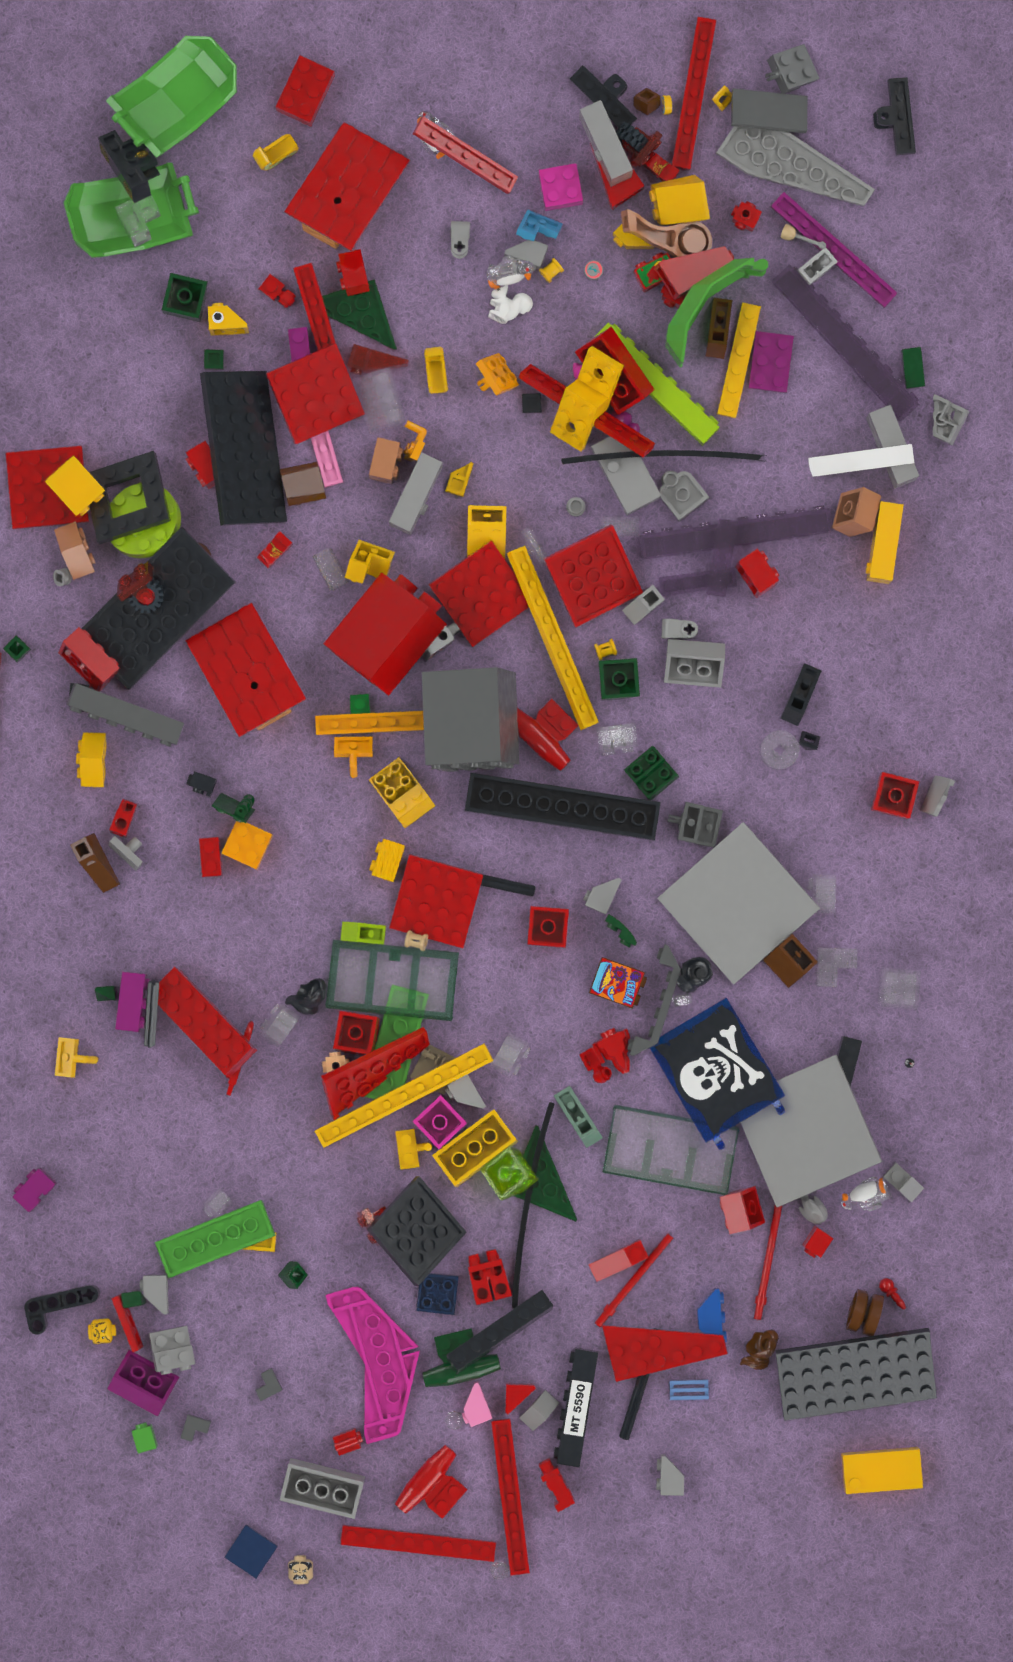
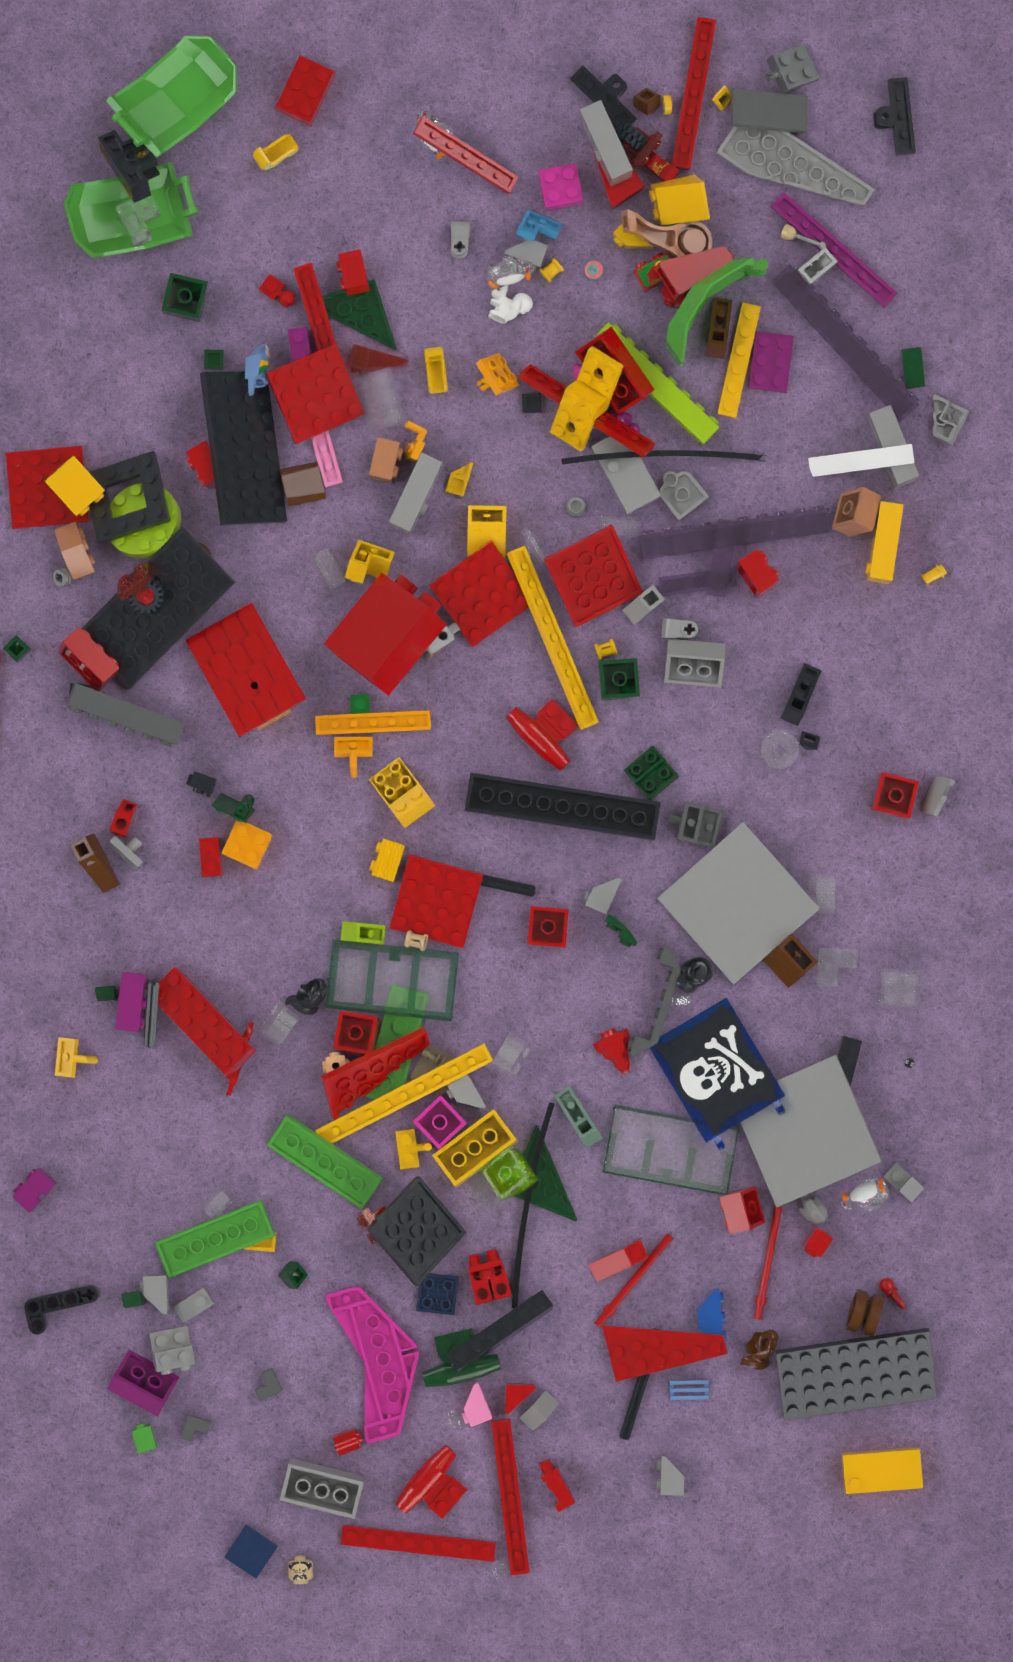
(91, 759): yellow brick -> none
(101, 1331): yellow head -> none
(128, 1324): red tile -> none
(193, 1304): none -> light grey slope
(225, 321): yellow slope -> none
(256, 368): none -> medium blue animal
(274, 549): red leg -> none
(324, 1161): none -> bright green tile
(351, 172): red piece -> none
(470, 719): dark grey container -> none
(577, 1407): brick -> none
(592, 1060): red plate -> none
(616, 738): clear slope -> none
(618, 983): brick -> none
(745, 222): red brick -> none
(934, 574): none -> yellow pin

